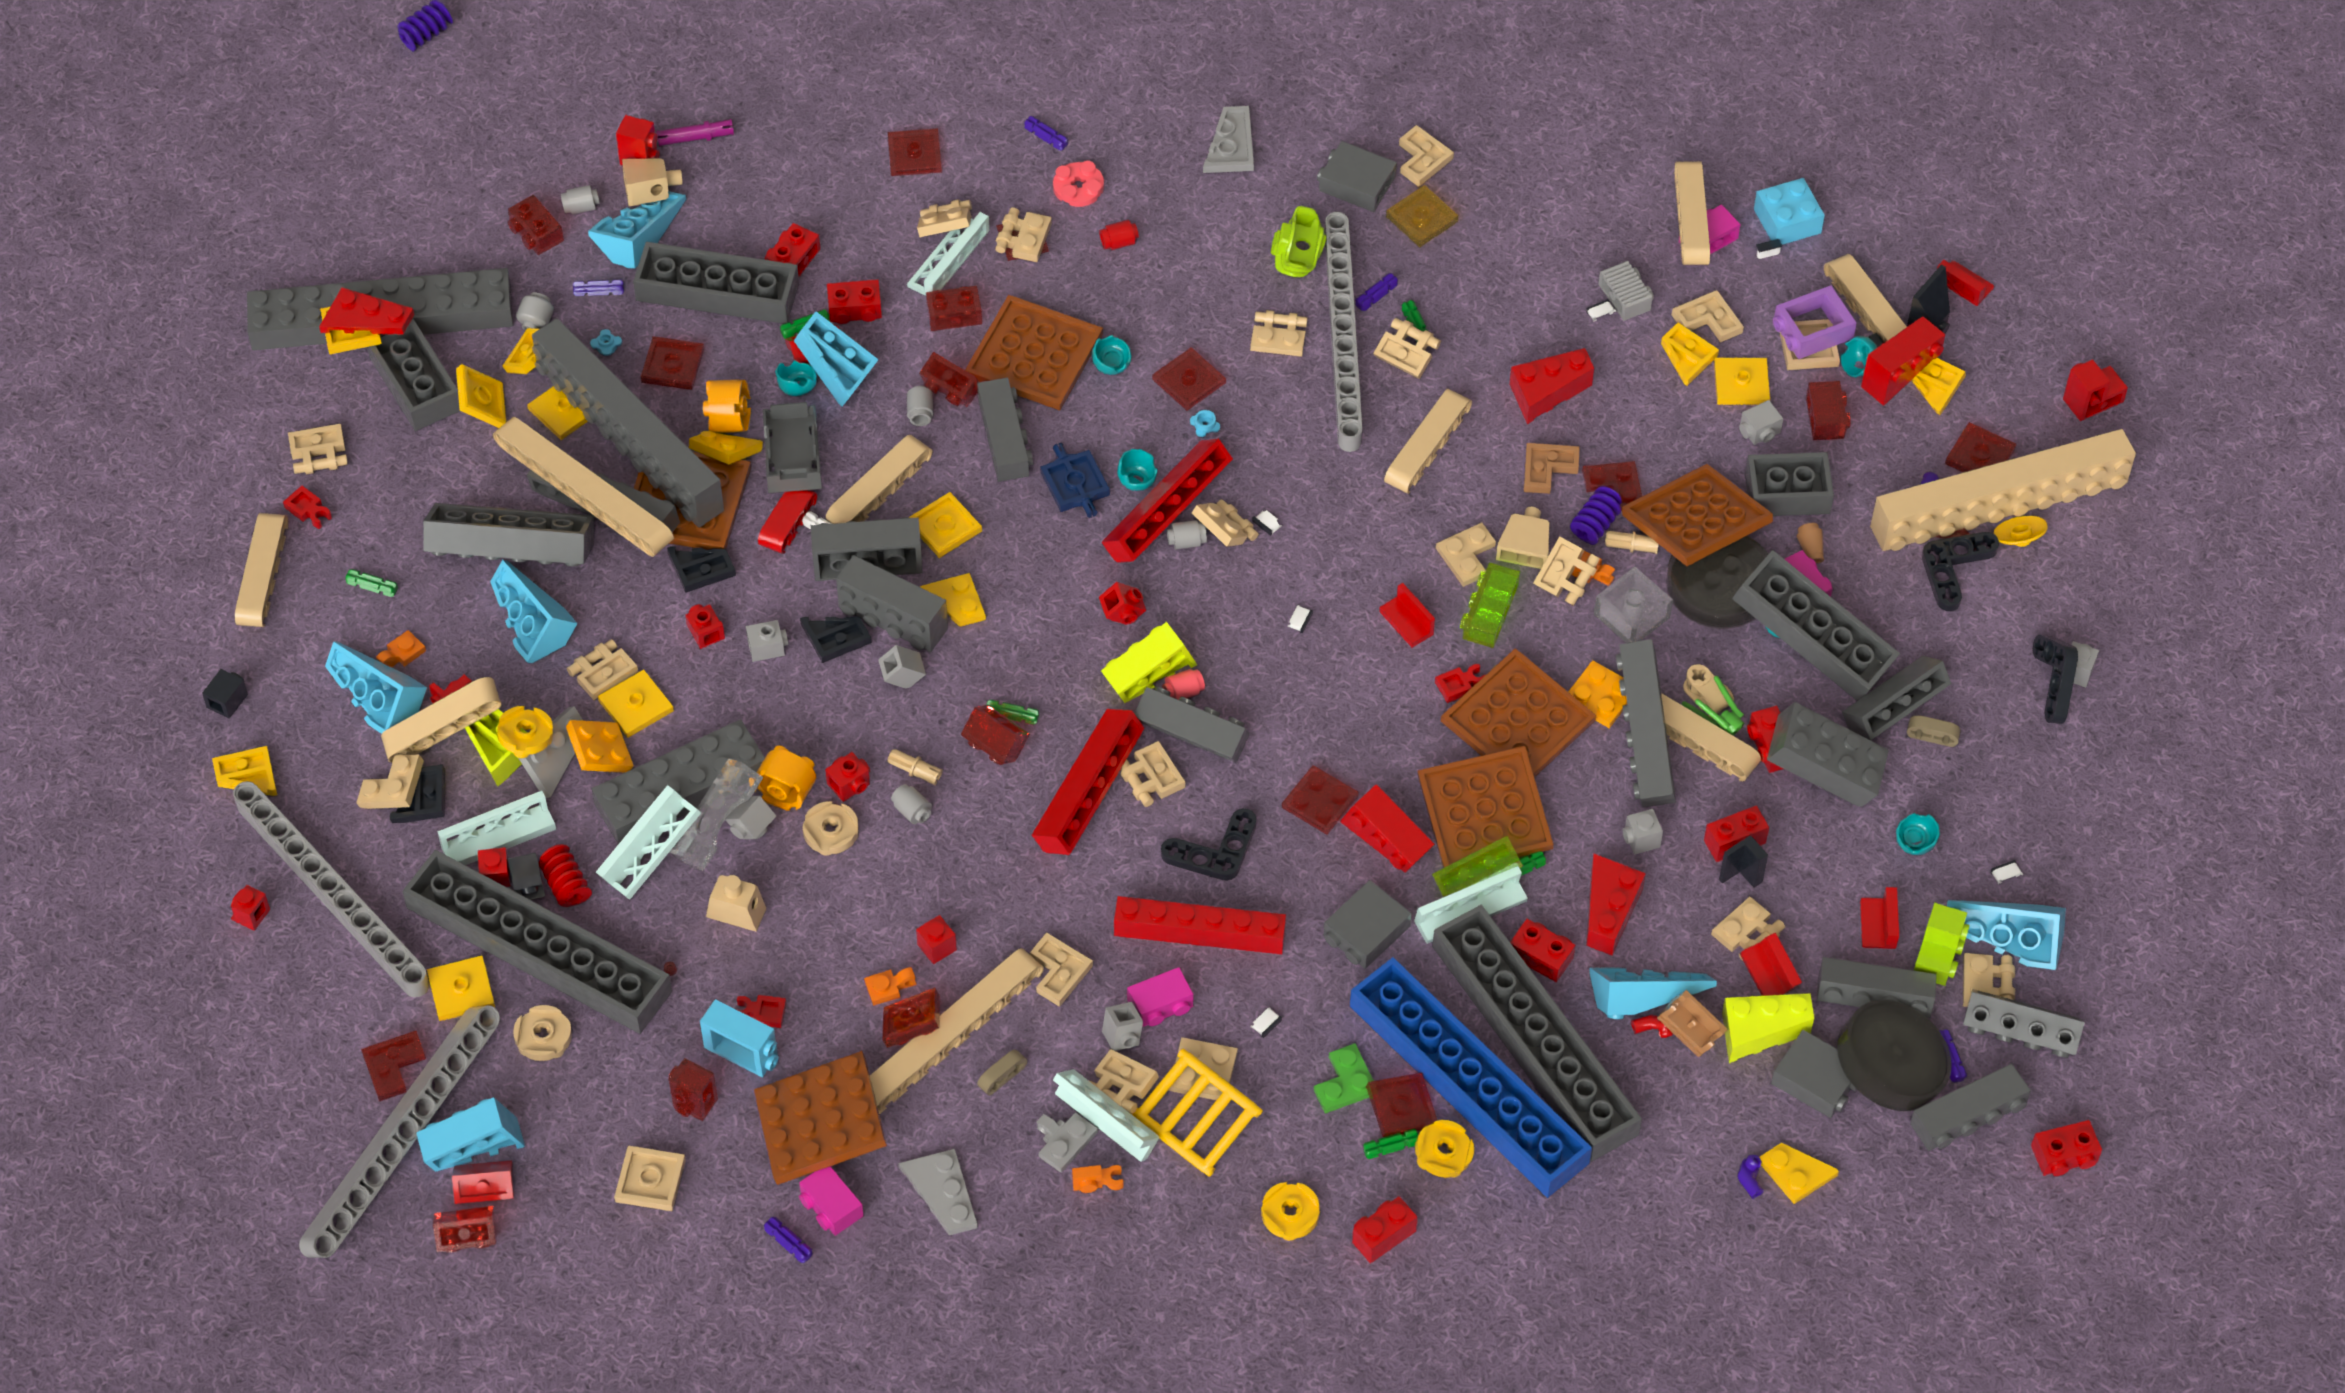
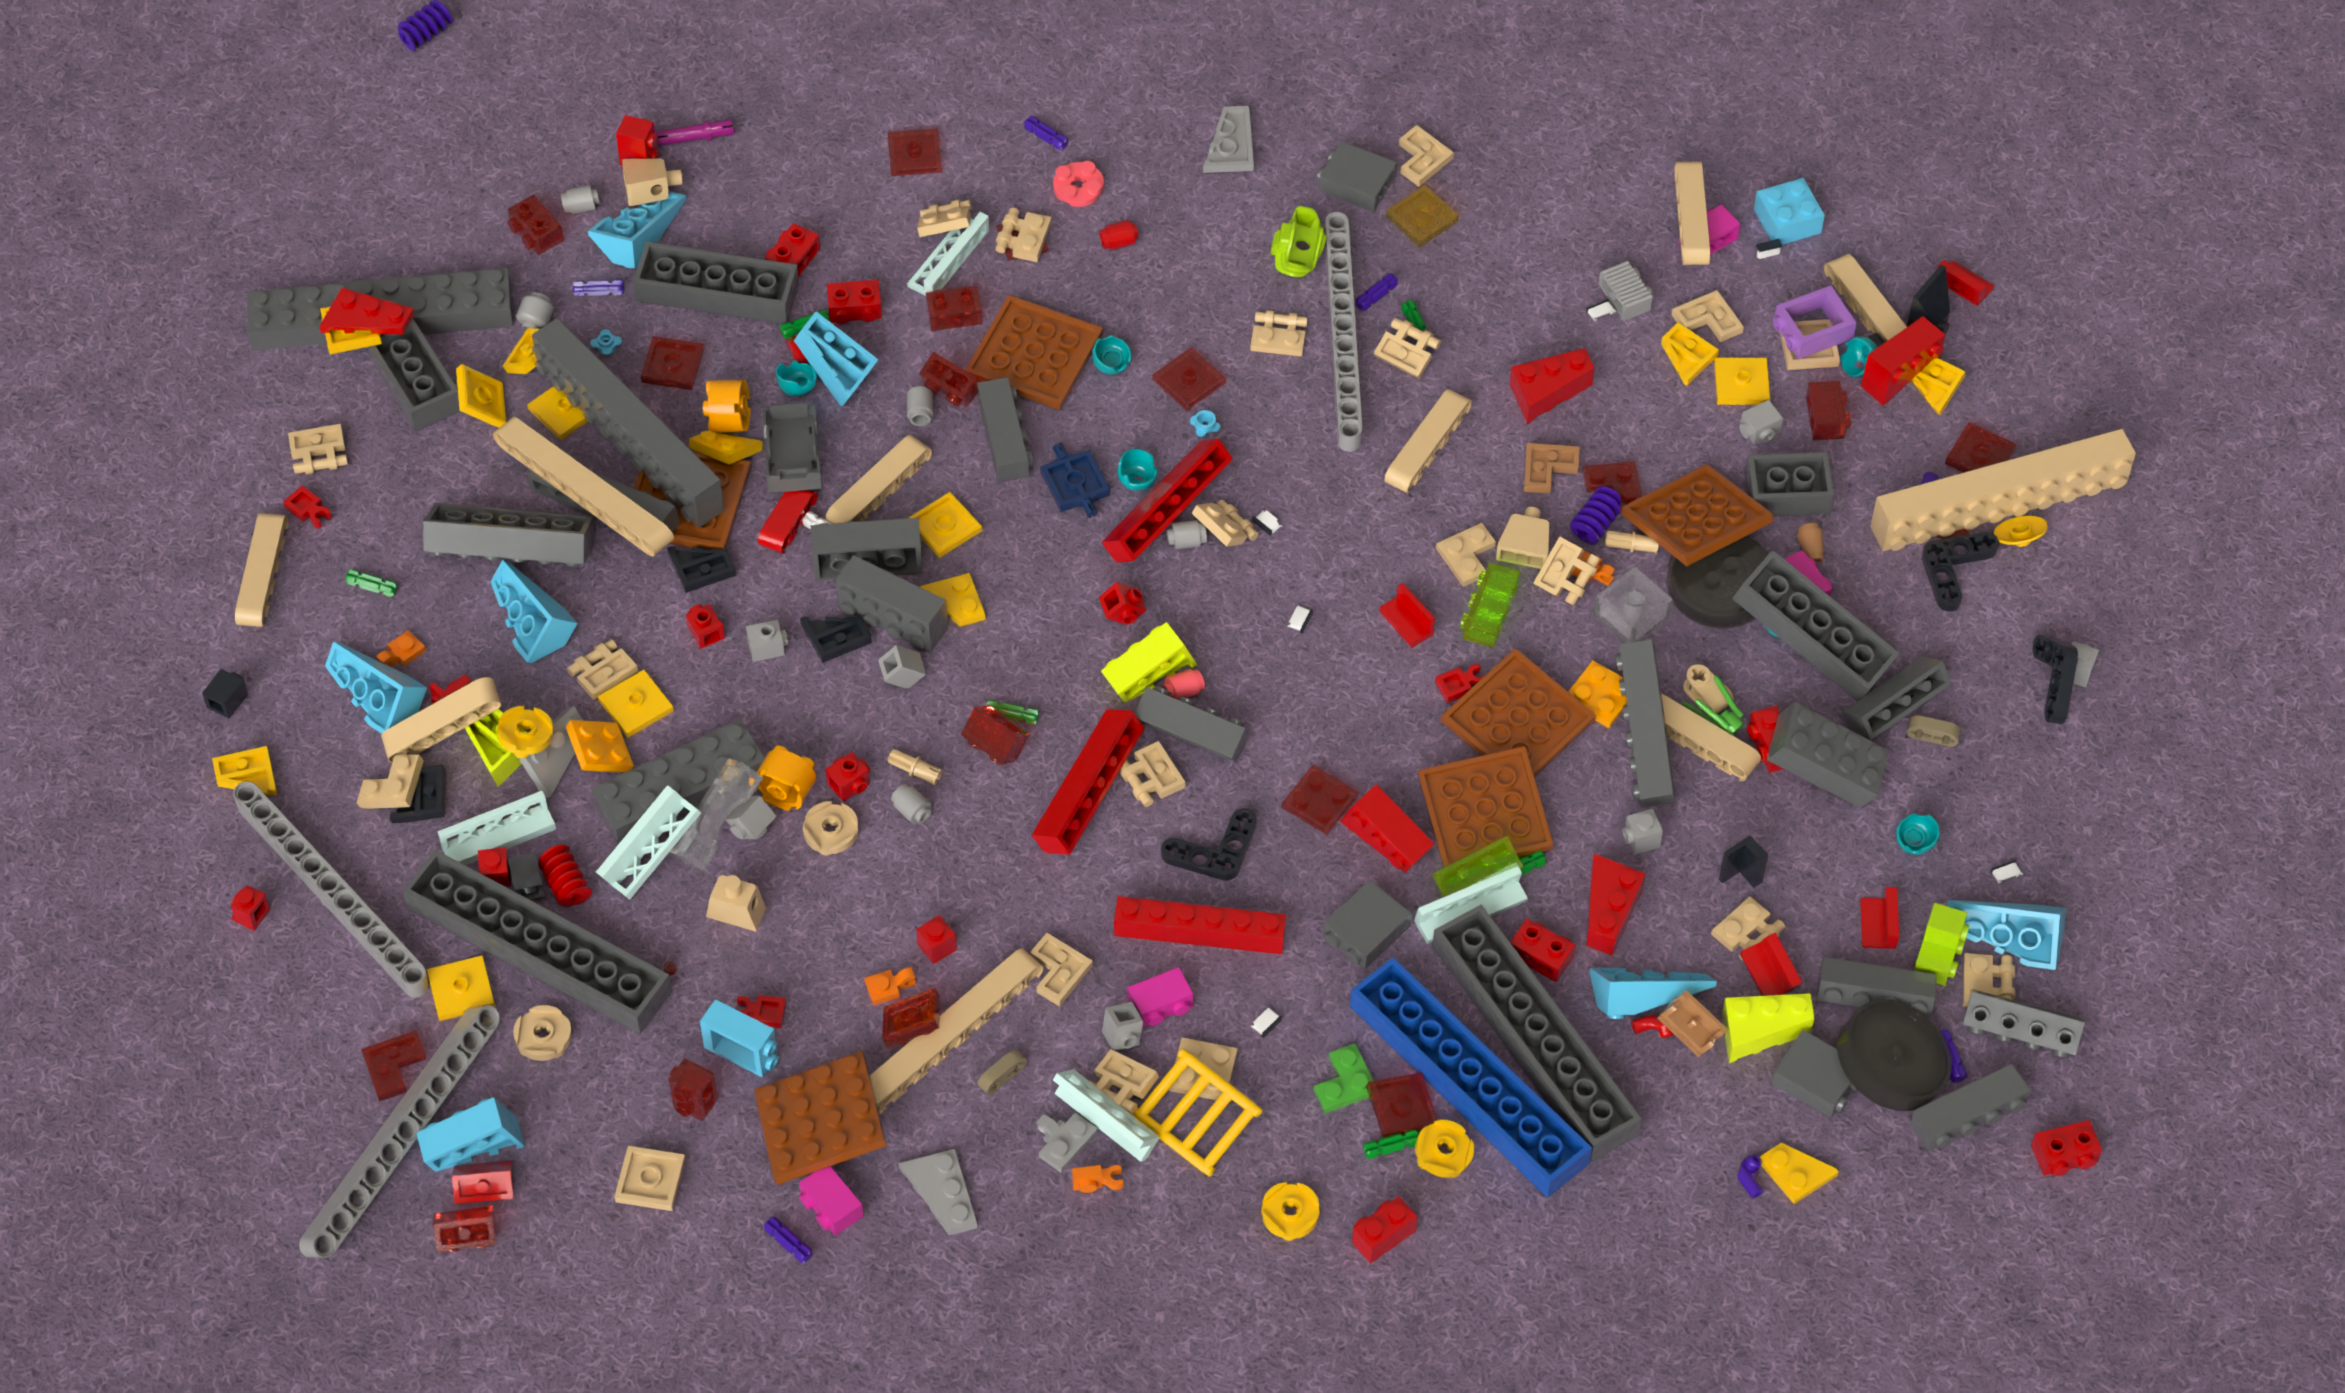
(1733, 829): red brick -> none
(2093, 389): red brick -> none

